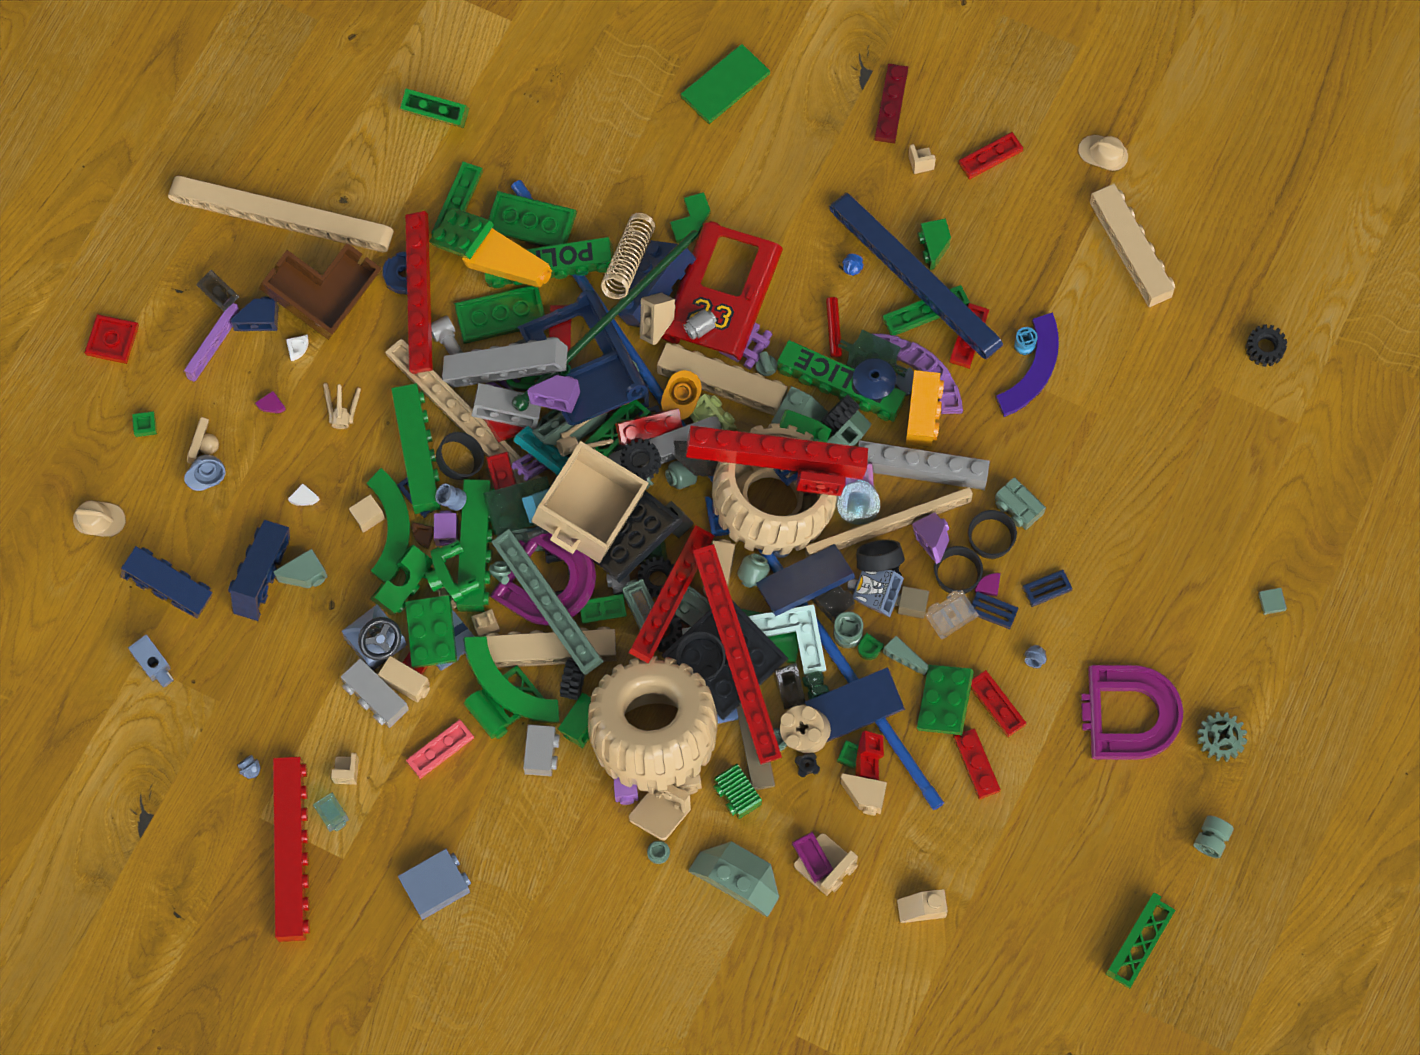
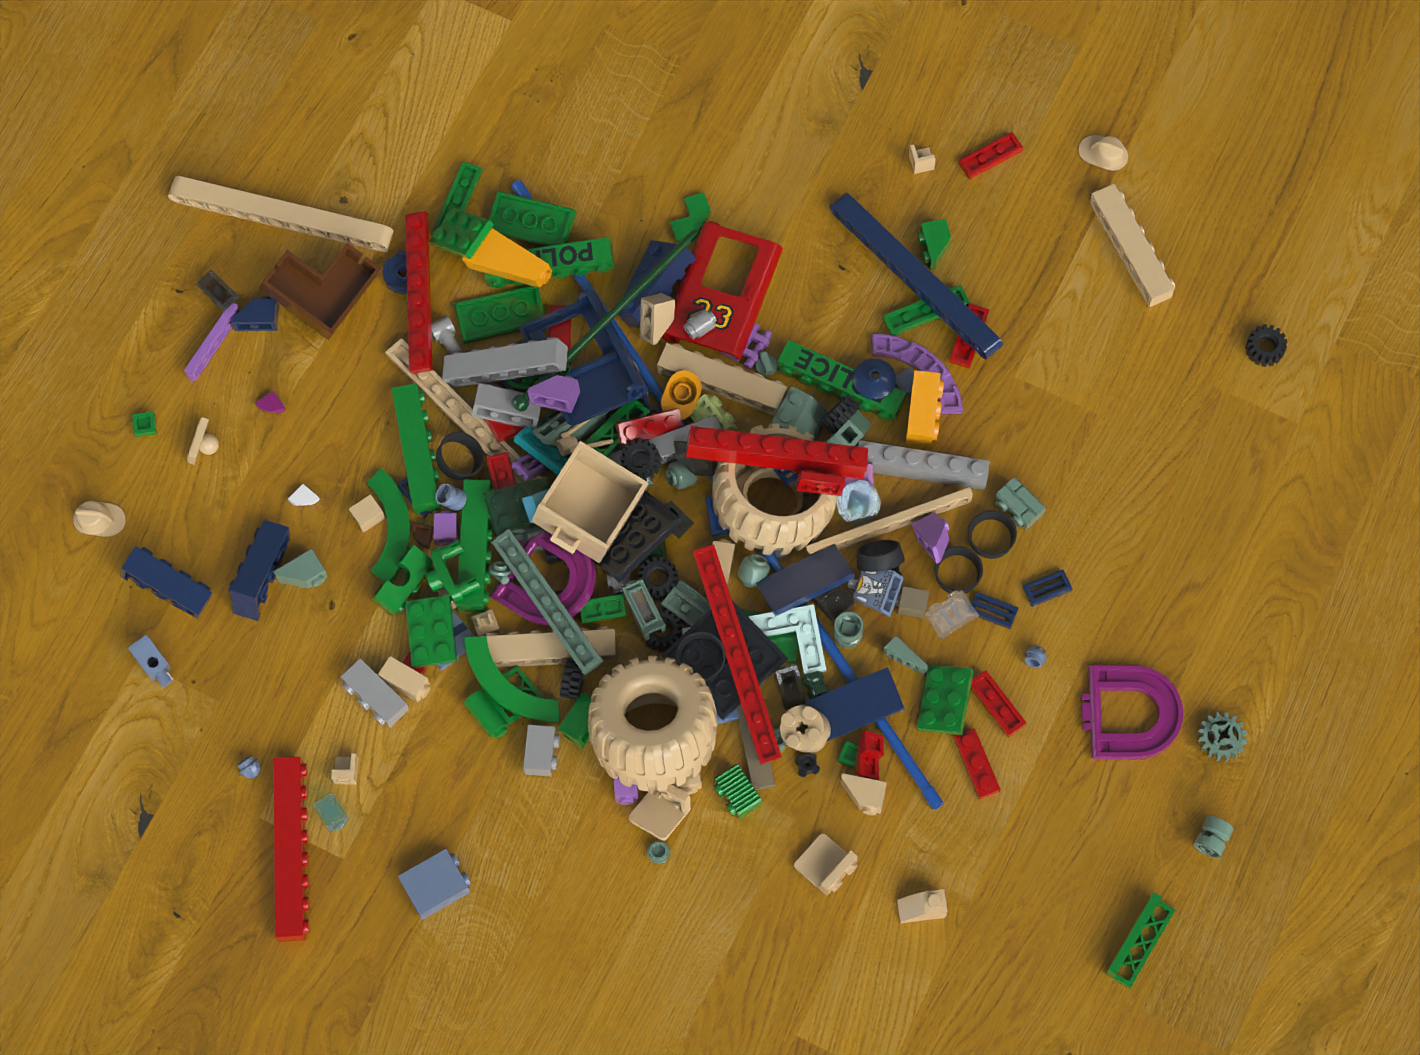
(111, 339): red tile -> none
(205, 473): sand blue hat -> none
(297, 346): white tile -> none
(340, 417): tan plant -> none
(374, 637): piece -> none
(434, 108): green brick -> none
(440, 748): coral tile -> none
(629, 228): tan piece -> none
(670, 596): red plate -> none
(725, 83): green tile -> none
(738, 875): sand green wedge -> none
(805, 424): green slope -> none
(812, 857): magenta tile -> none
(833, 326): red axle -> none
(852, 264): blue plate -> none
(869, 647): green tile -> none
(872, 347): clear green plate -> none
(891, 103): dark red plate -> none
(989, 584): magenta tile -> none
(1025, 346): dark azure wheel -> none
(1040, 370): dark purple tile -> none
(1272, 601): sand green tile -> none

